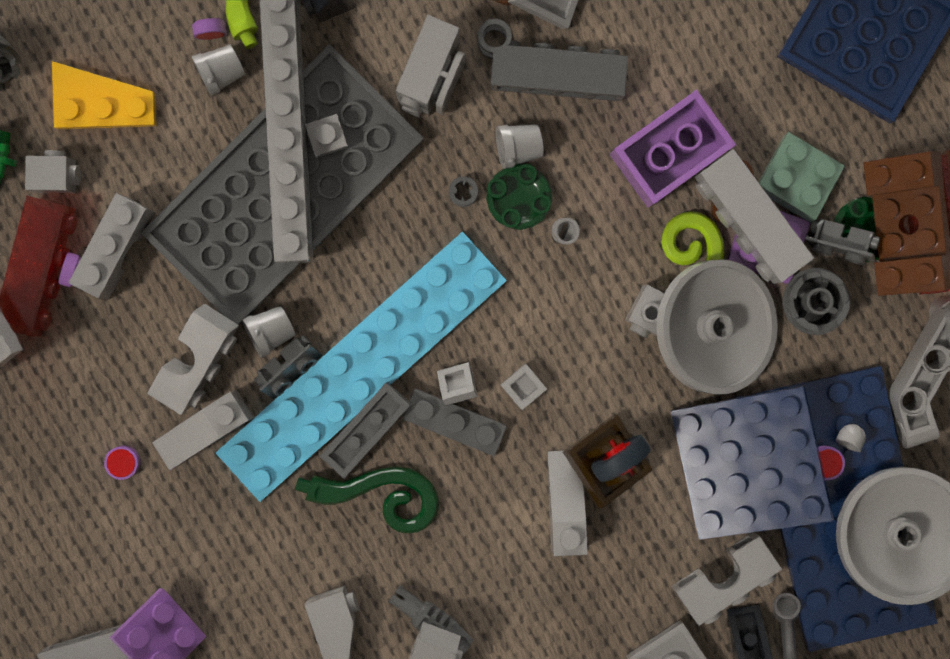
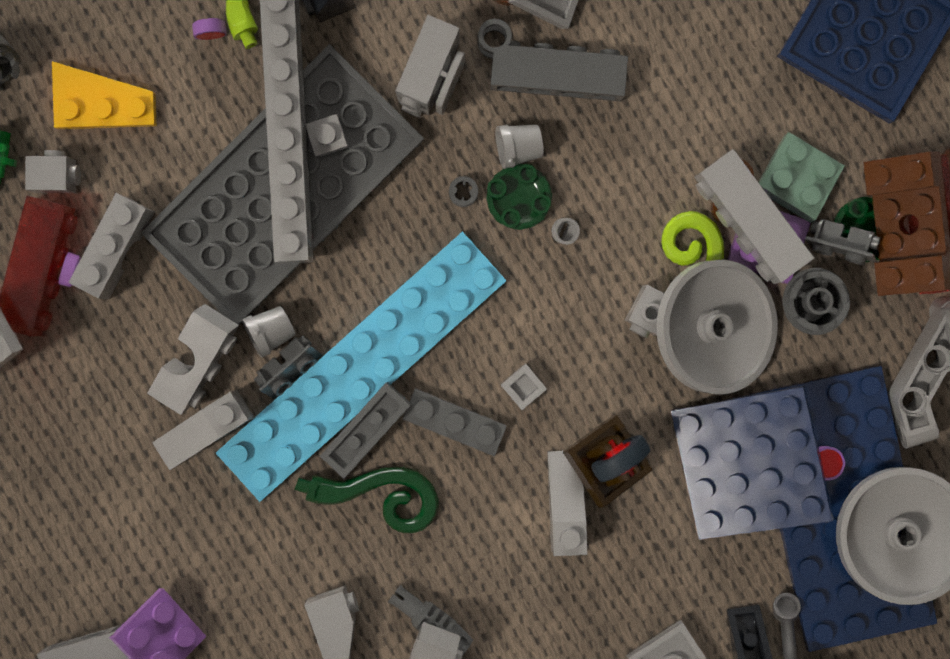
(122, 462): red tile -> none
(218, 68): light grey piece -> none
(457, 383): light grey plate -> none
(672, 148): medium lavender brick -> none
(752, 568): light grey arch -> none
(851, 437): light grey hinge -> none

